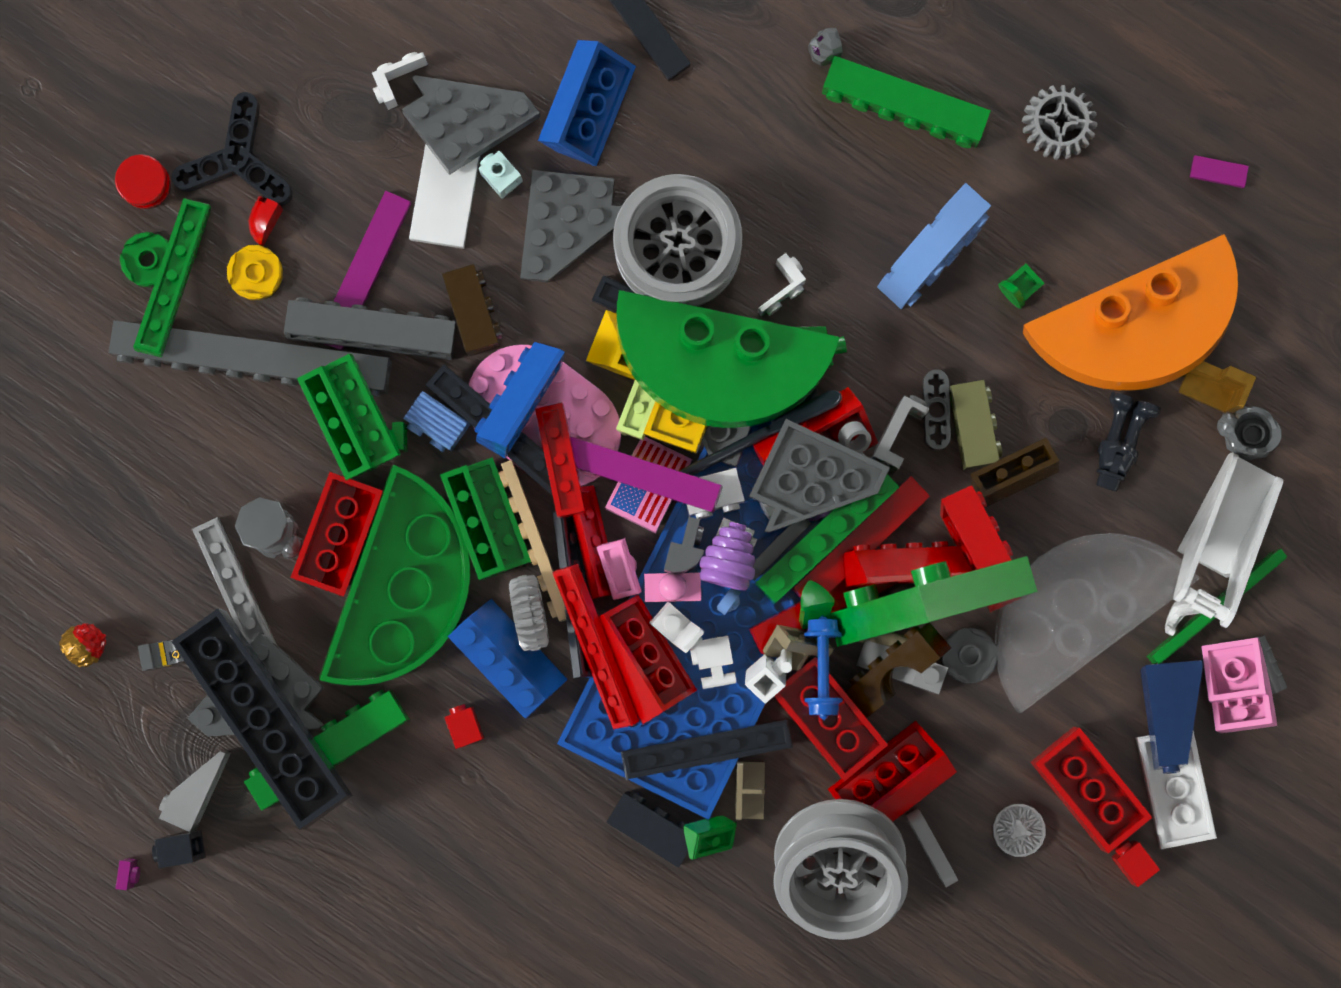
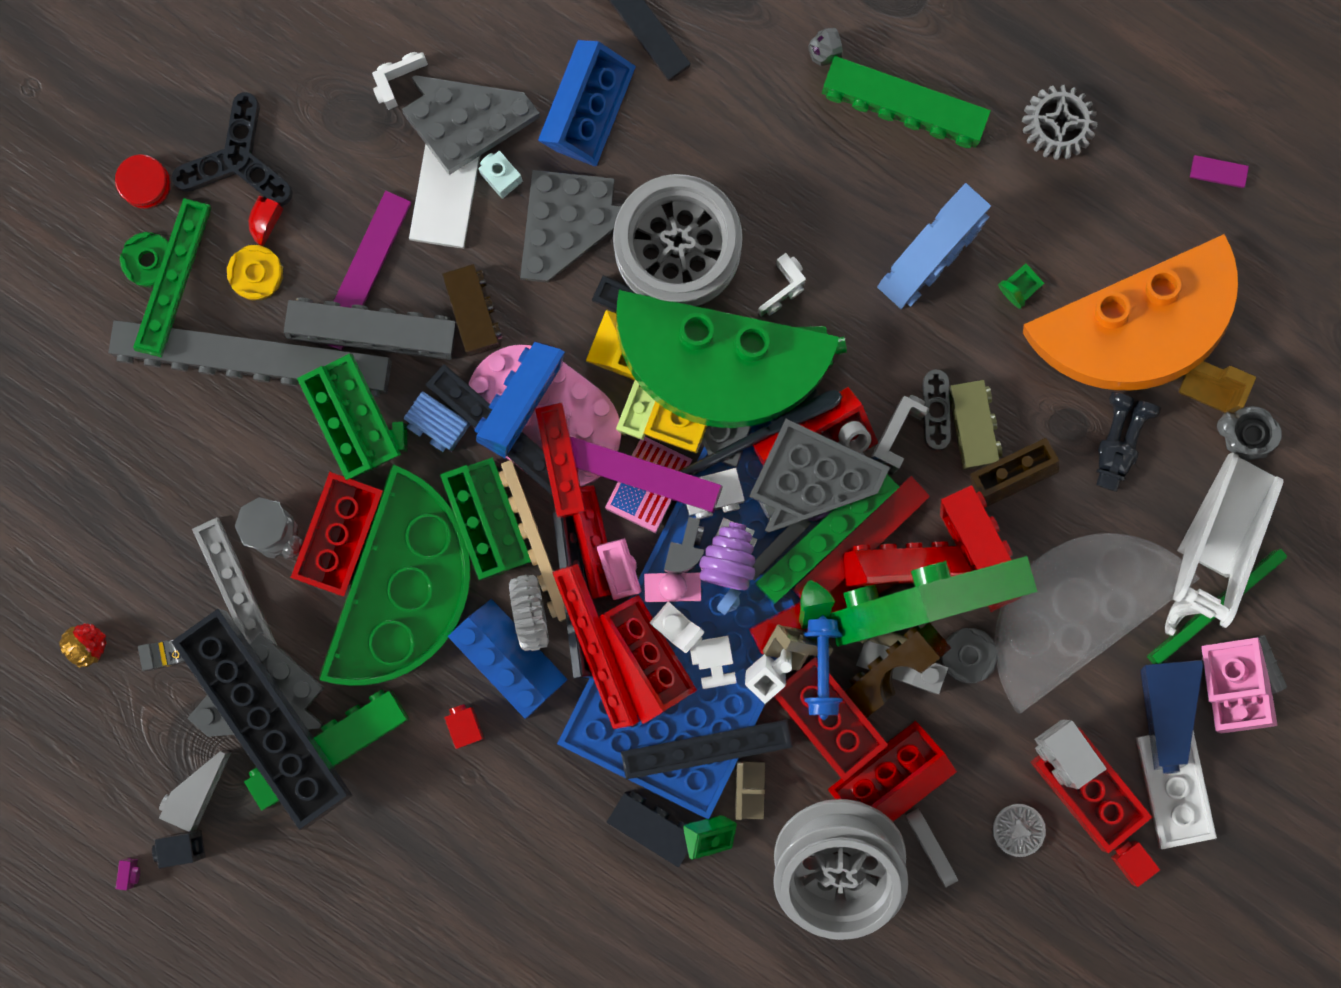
(1069, 754): none -> light grey brick

